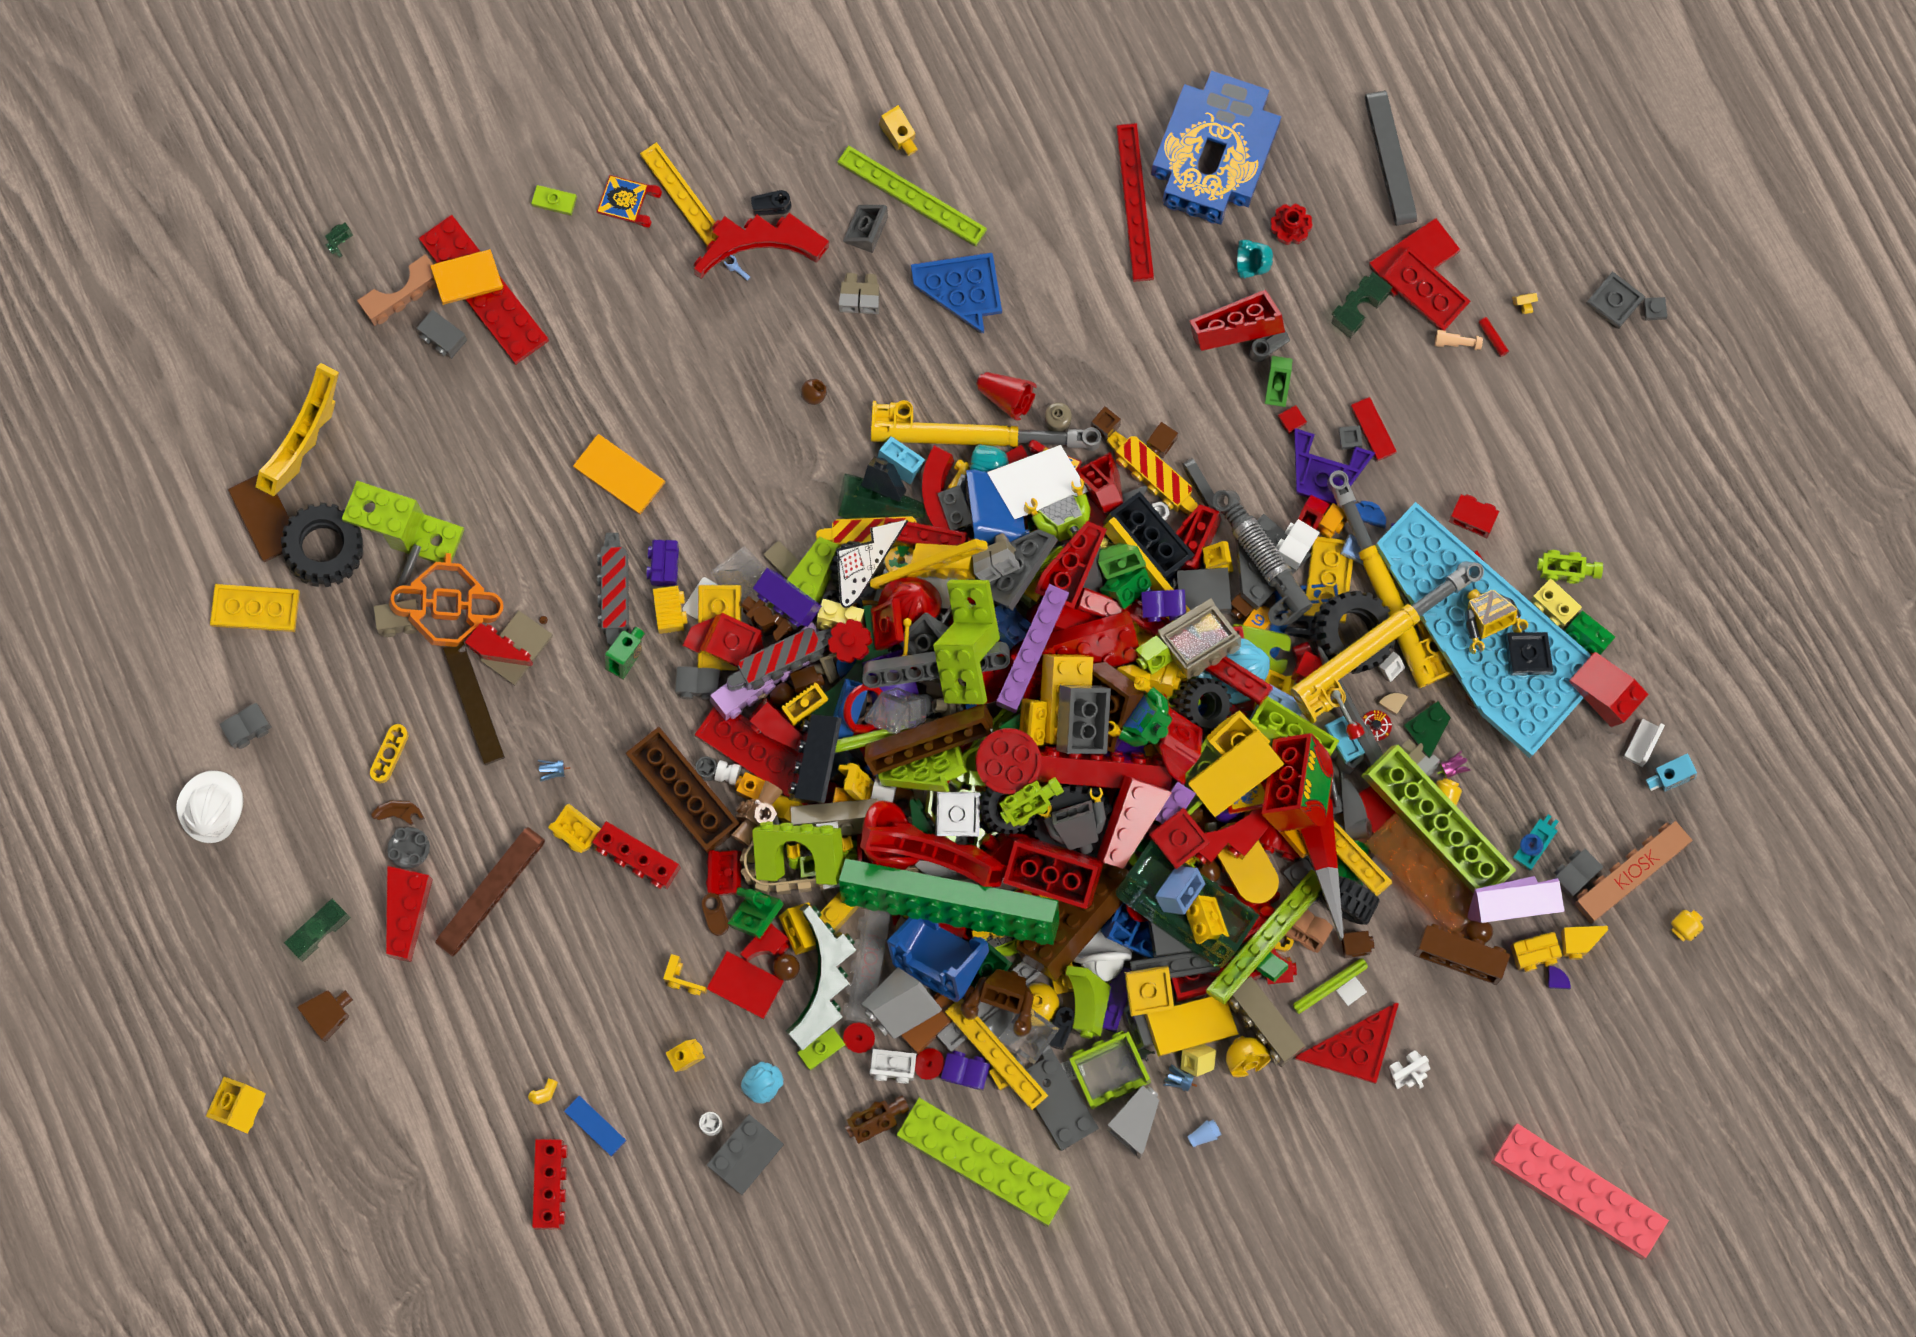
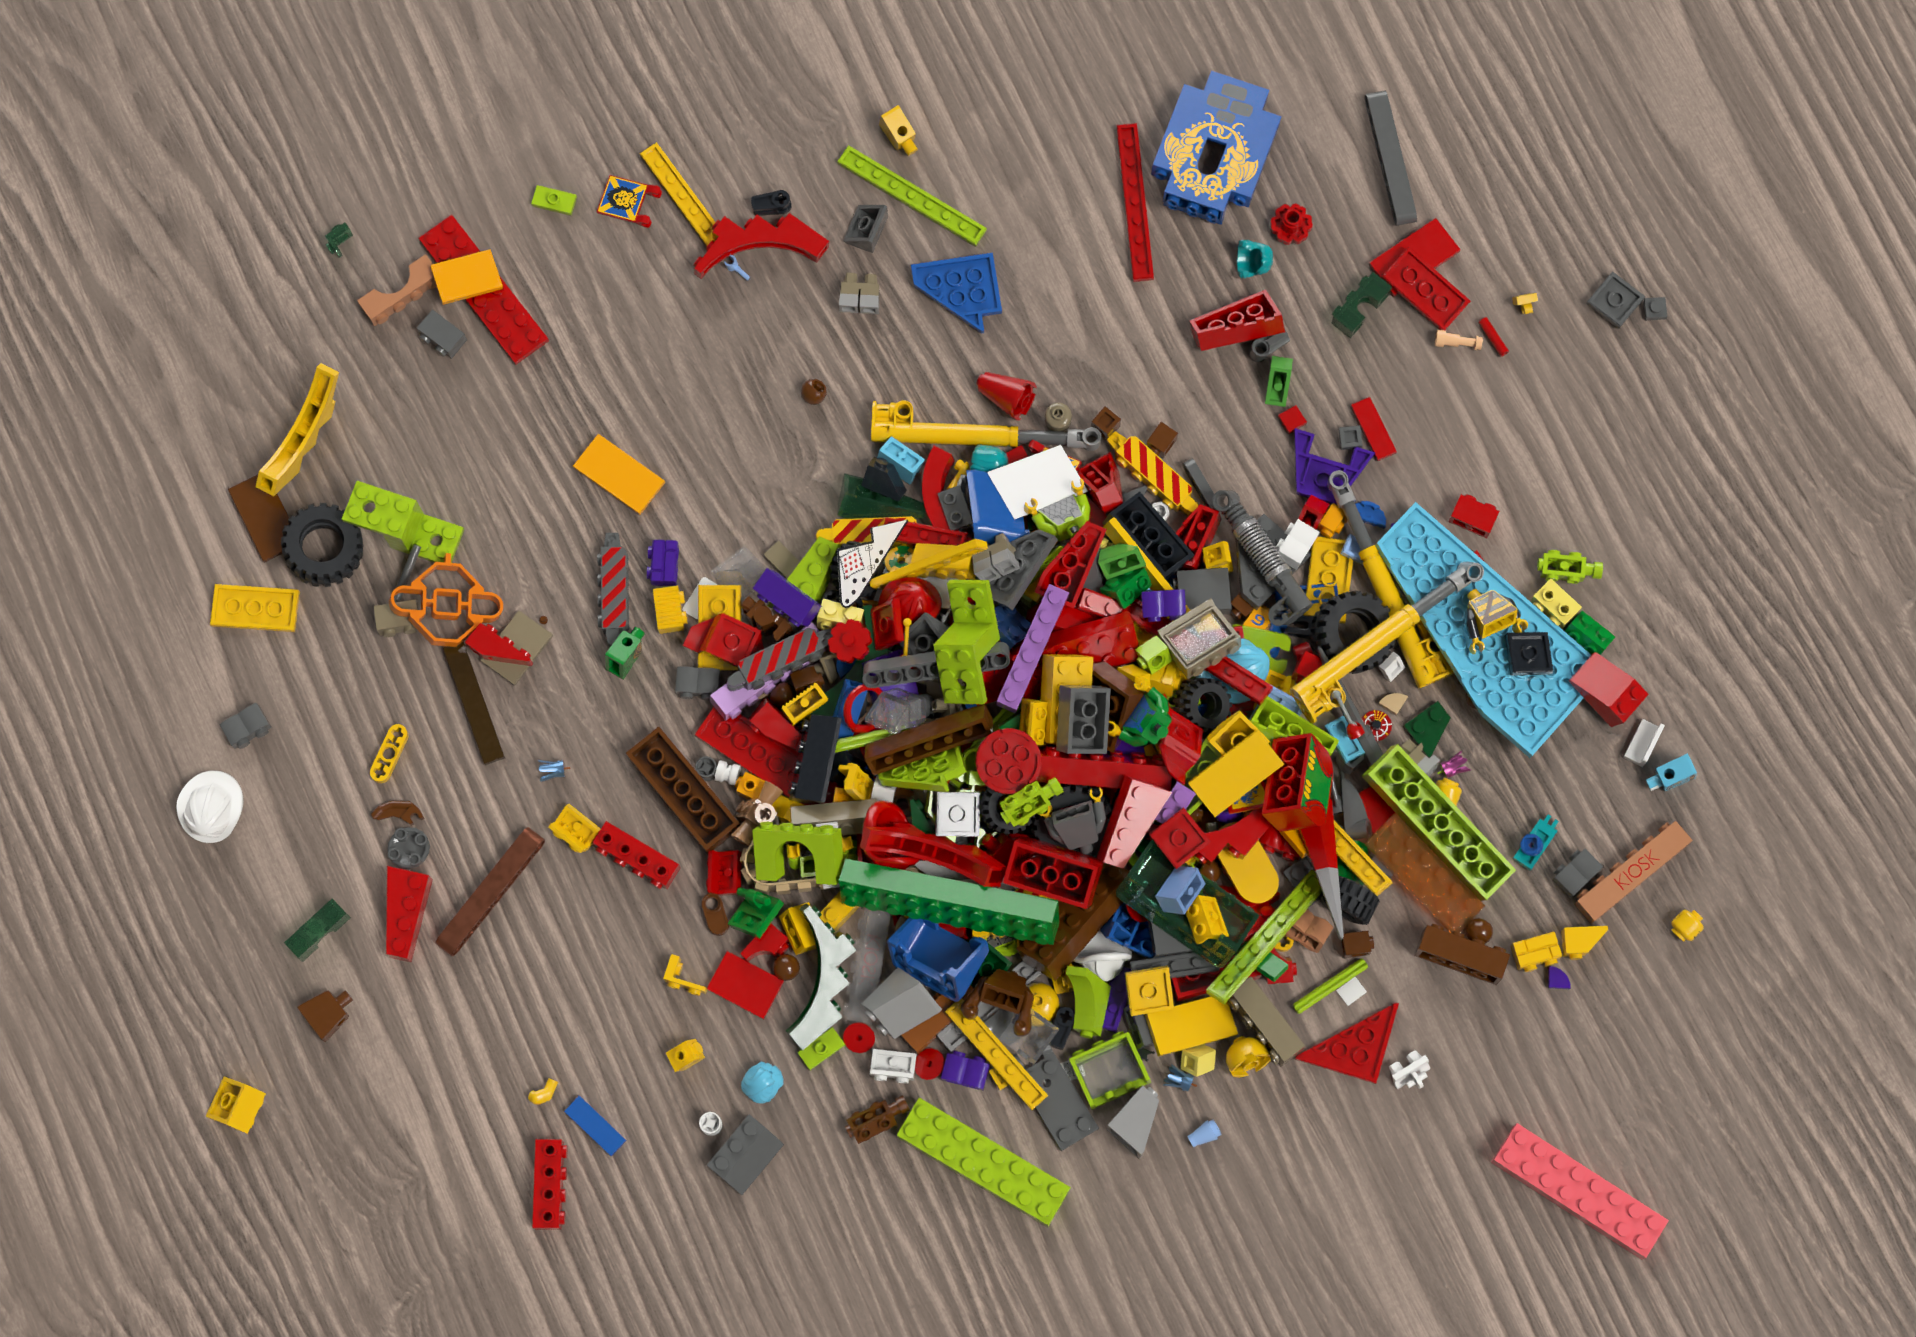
(1516, 900): slope -> none

